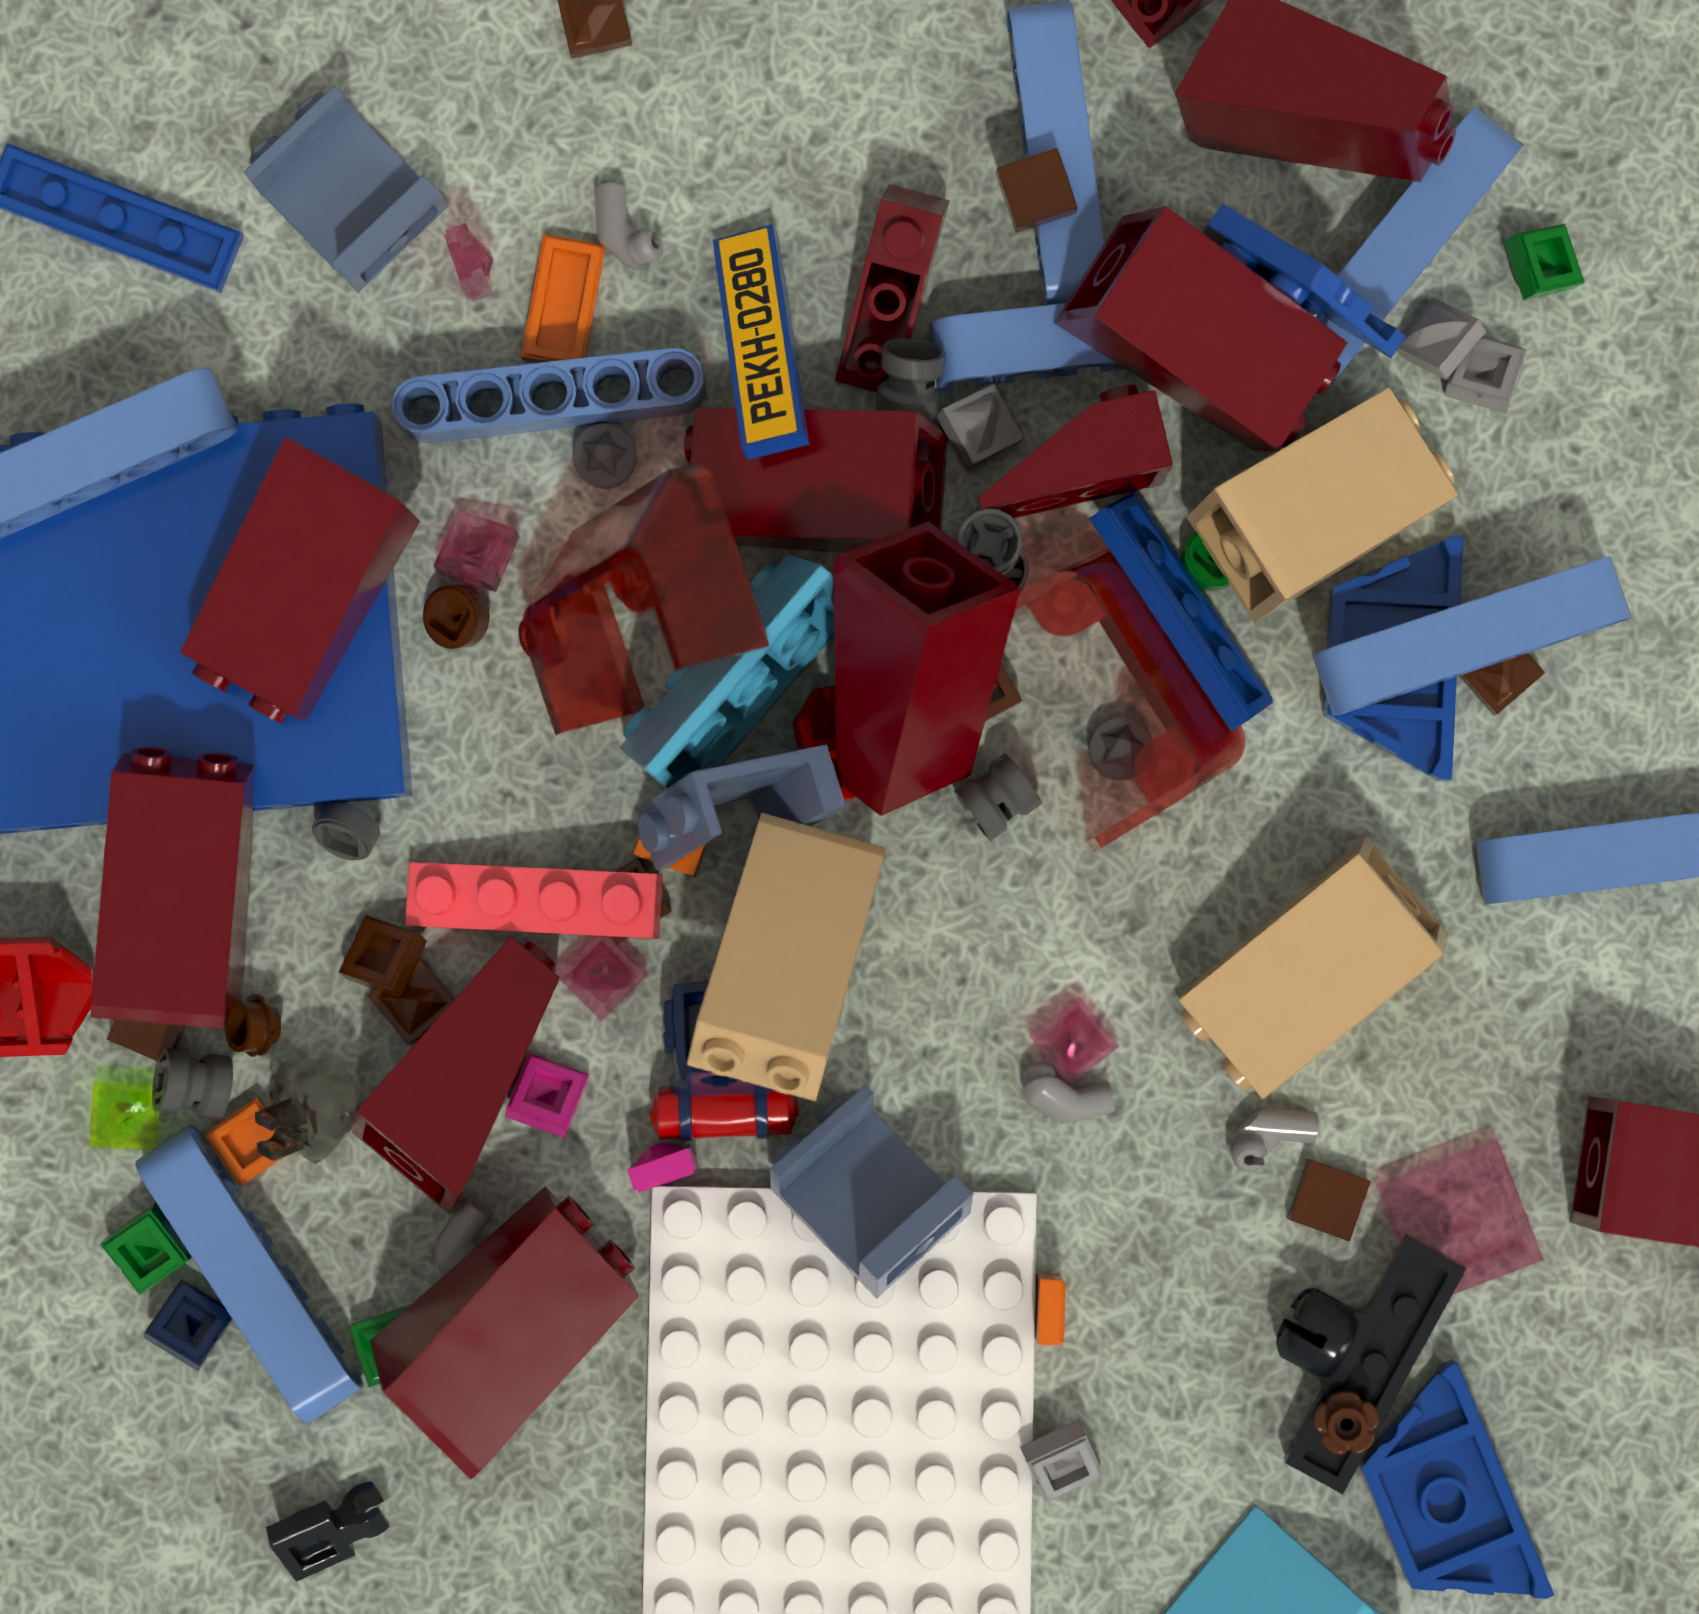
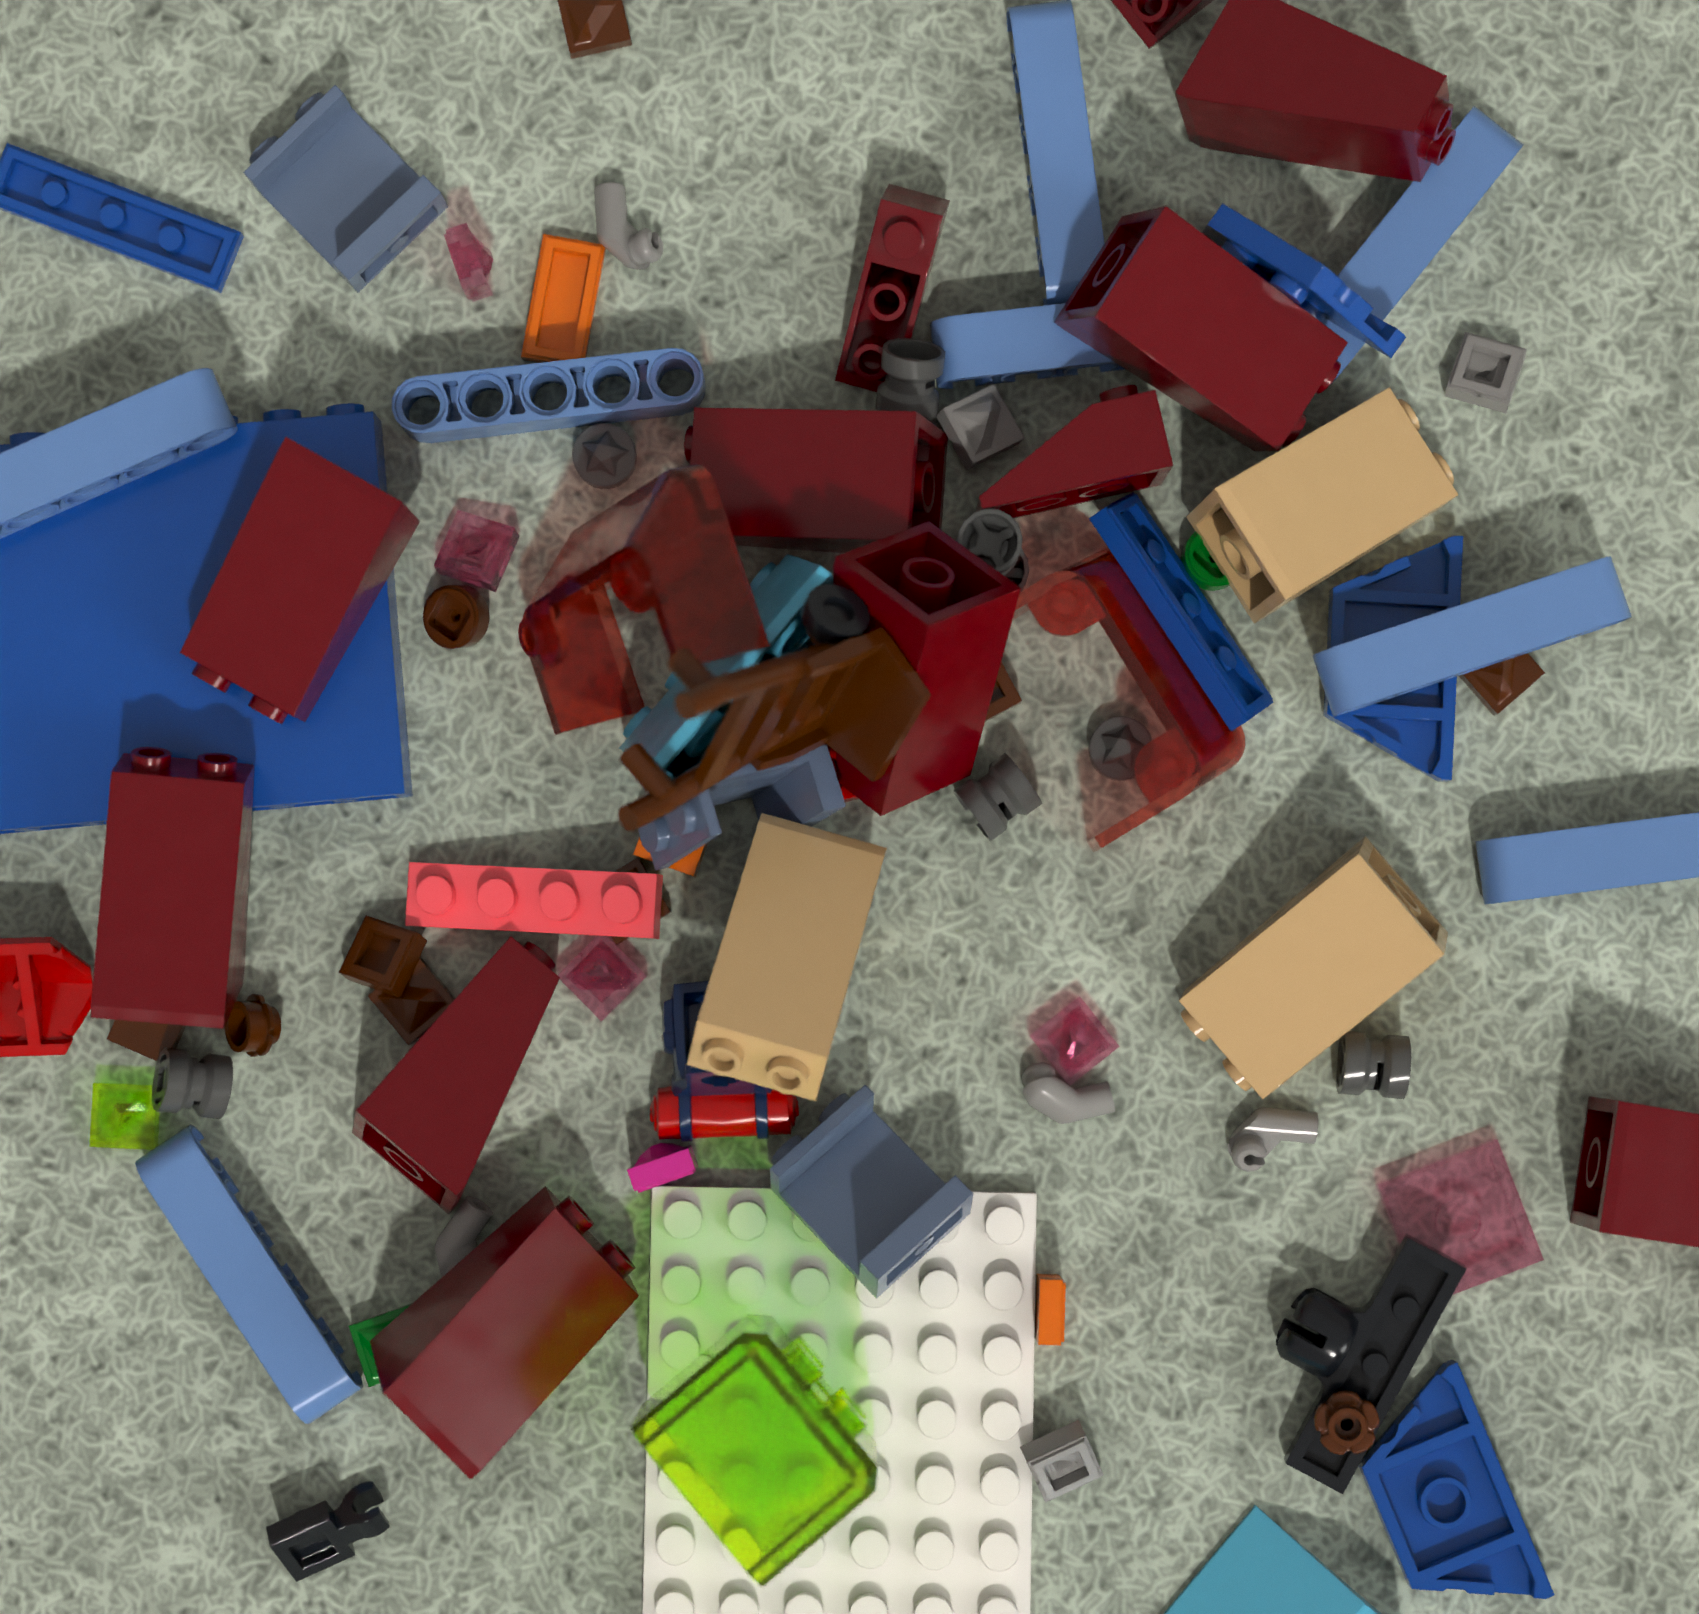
(146, 1248): green tile -> none
(189, 1325): dark blue tile -> none
(237, 1141): orange tile -> none
(312, 1105): clear smoke piece -> none
(345, 831): dark grey tile -> none
(547, 1095): dark pink tile -> none
(760, 342): tile -> none
(761, 1444): none -> clear neon green plate
(835, 692): none -> reddish brown hand
(1036, 190): reddish brown tile -> none
(1328, 1199): reddish brown tile -> none
(1373, 1065): none -> dark grey wheel
(1440, 338): light grey tile -> none
(1544, 261): green tile -> none

